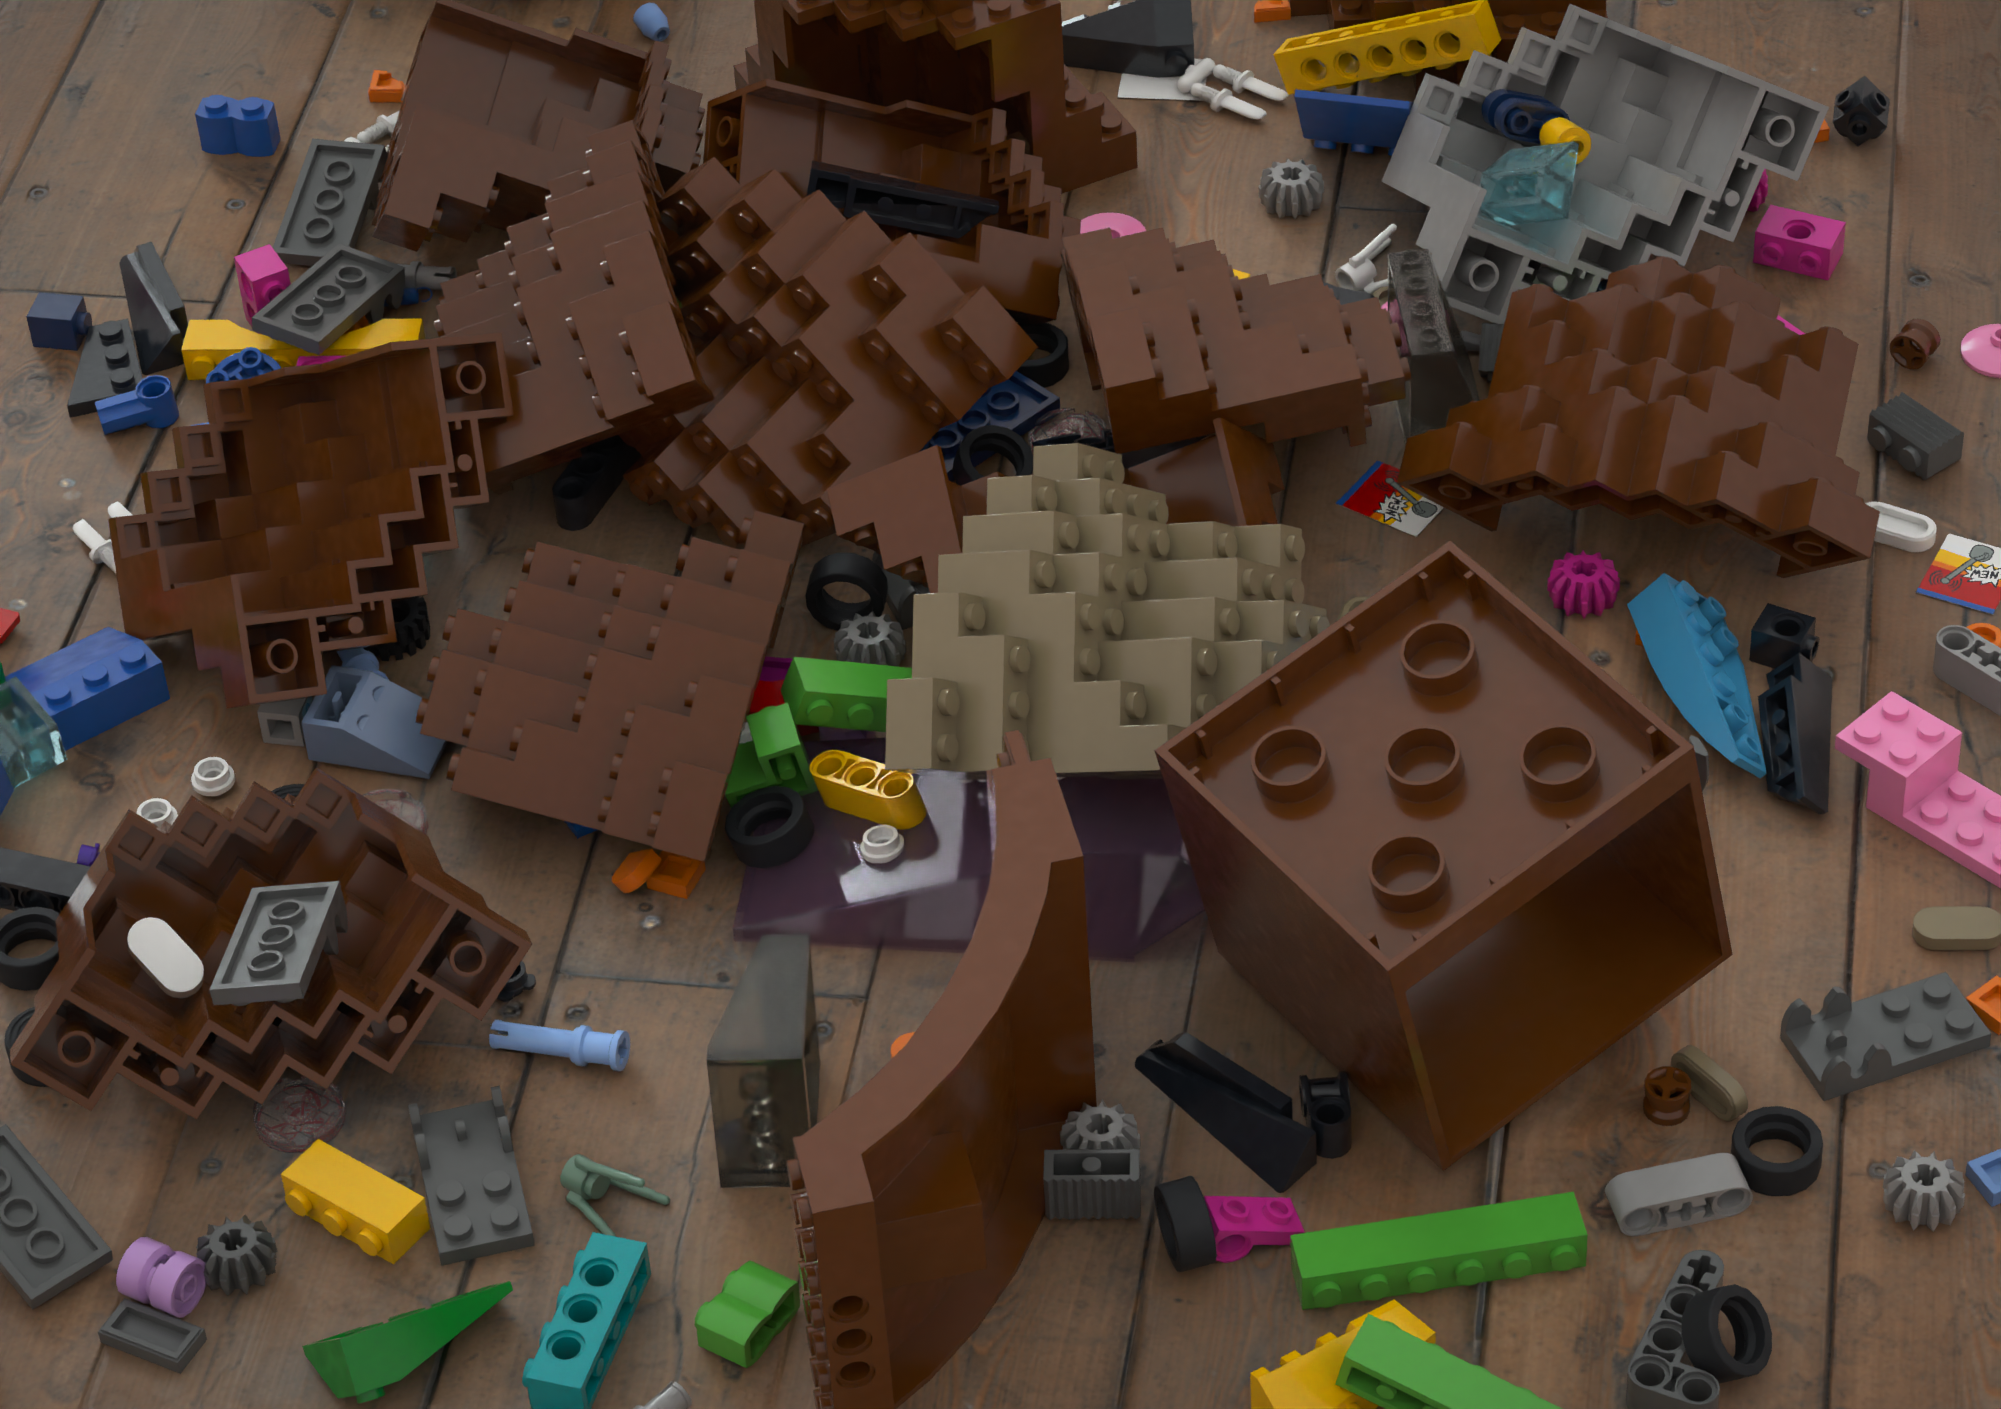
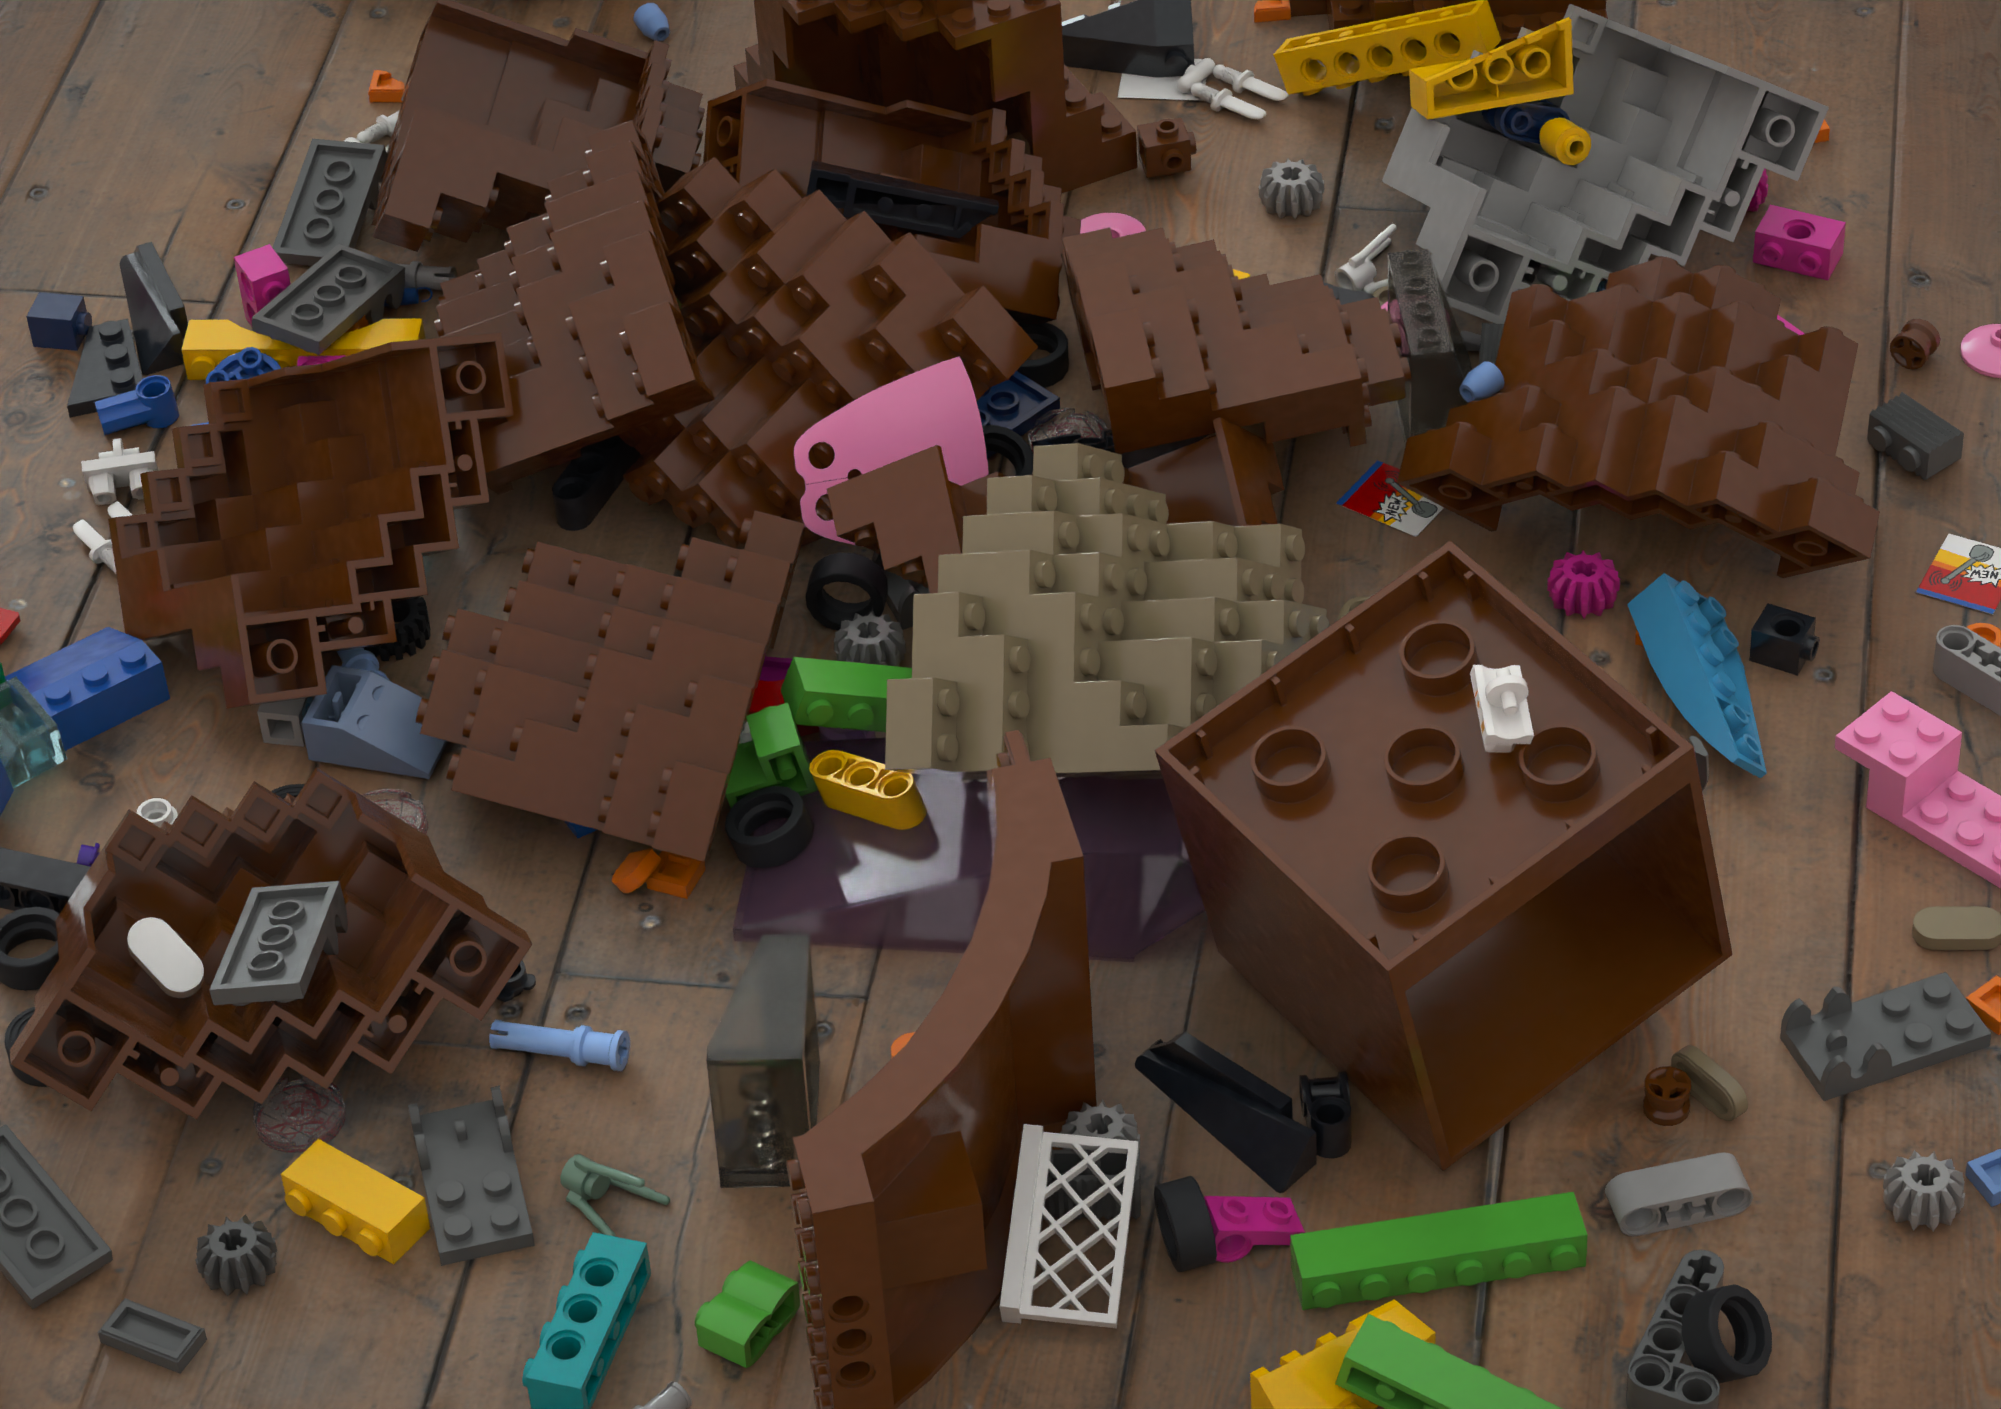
(115, 470): none -> white hips
(161, 1277): lavender wheel -> none
(212, 777): white plate -> none
(237, 126): blue brick -> none
(381, 1354): green wedge -> none
(881, 853): white plate -> none
(892, 424): none -> bright pink piece
(1027, 1221): none -> white fence
(1165, 147): none -> reddish brown brick
(1351, 120): blue slope -> none
(1482, 382): none -> medium blue hose
(1502, 707): none -> white hips
(1512, 74): none -> yellow wedge
(1530, 184): clear light blue slope -> none
(1785, 1125): black tyre -> none
(1797, 733): black wedge -> none
(1861, 111): black brick -> none
(1903, 528): white tile -> none

